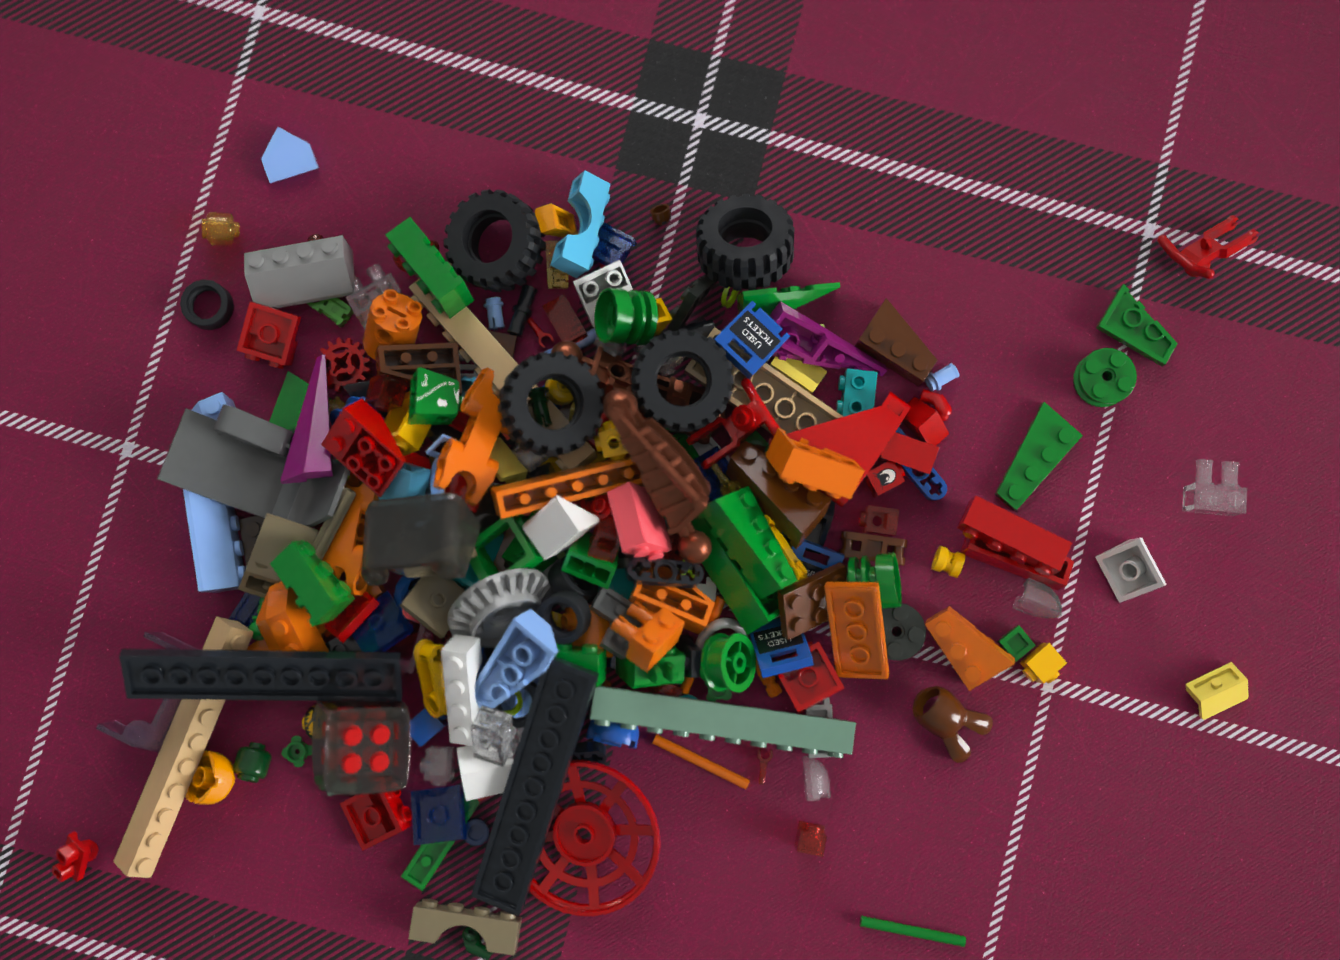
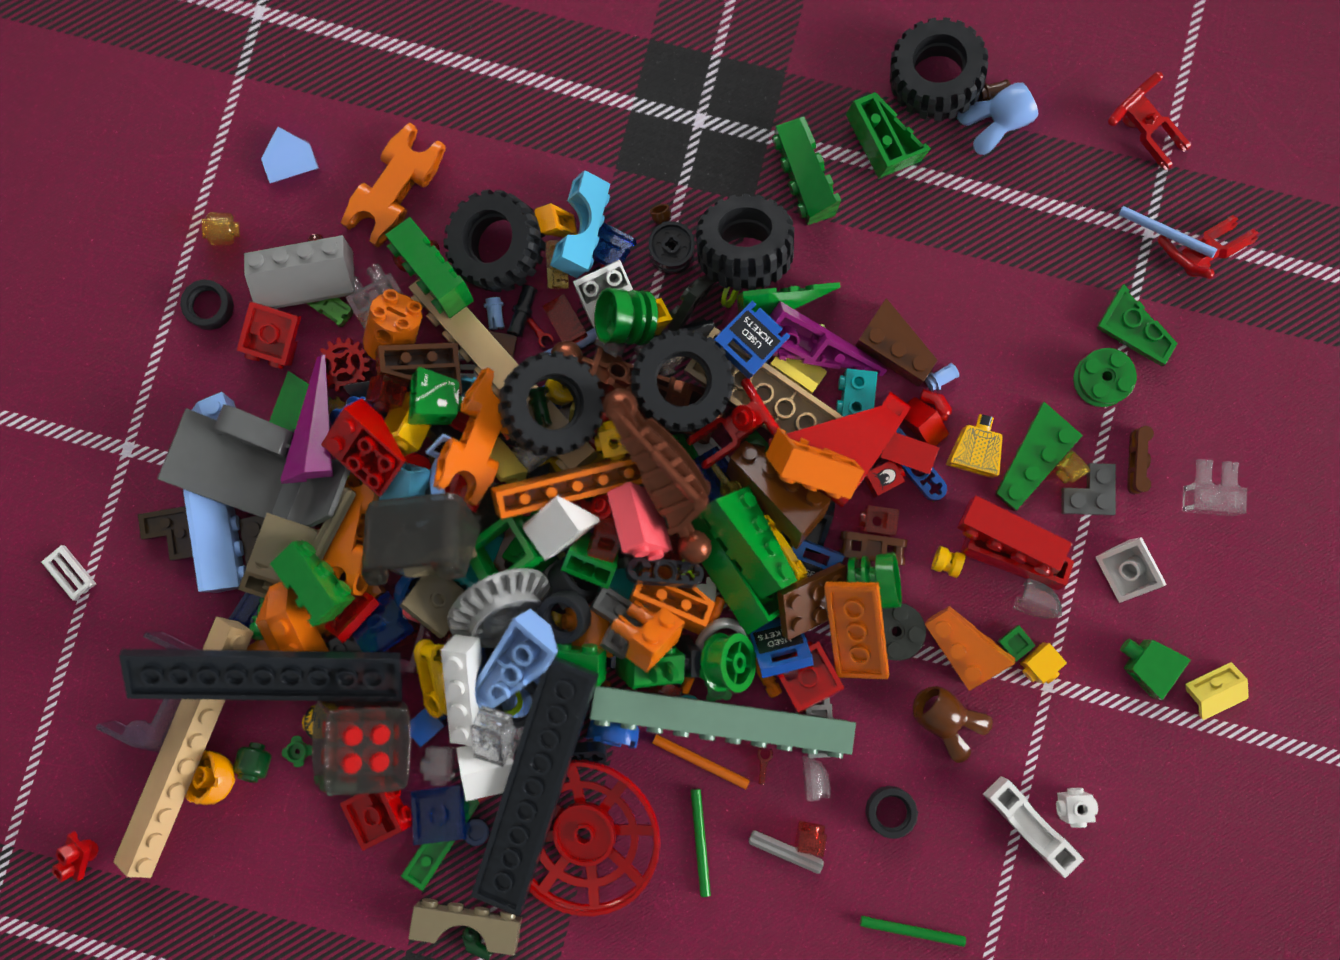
(82, 588): none -> white tile
(170, 524): none -> dark brown plate
(384, 198): none -> orange piece
(674, 235): none -> black wheel
(700, 842): none -> green bar
(785, 852): none -> light grey axle
(805, 171): none -> green wedge
(883, 136): none -> green wedge
(911, 817): none -> black tyre
(945, 40): none -> black tyre
(978, 449): none -> yellow torso
(991, 90): none -> reddish brown pin
(1009, 109): none -> light blue piece
(1033, 827): none -> white arch
(1068, 804): none -> white brick
(1071, 468): none -> clear yellow hat
(1097, 498): none -> dark grey plate
(1139, 113): none -> red piece
(1139, 460): none -> reddish brown plate
(1153, 666): none -> green torso
(1168, 232): none -> light blue bar

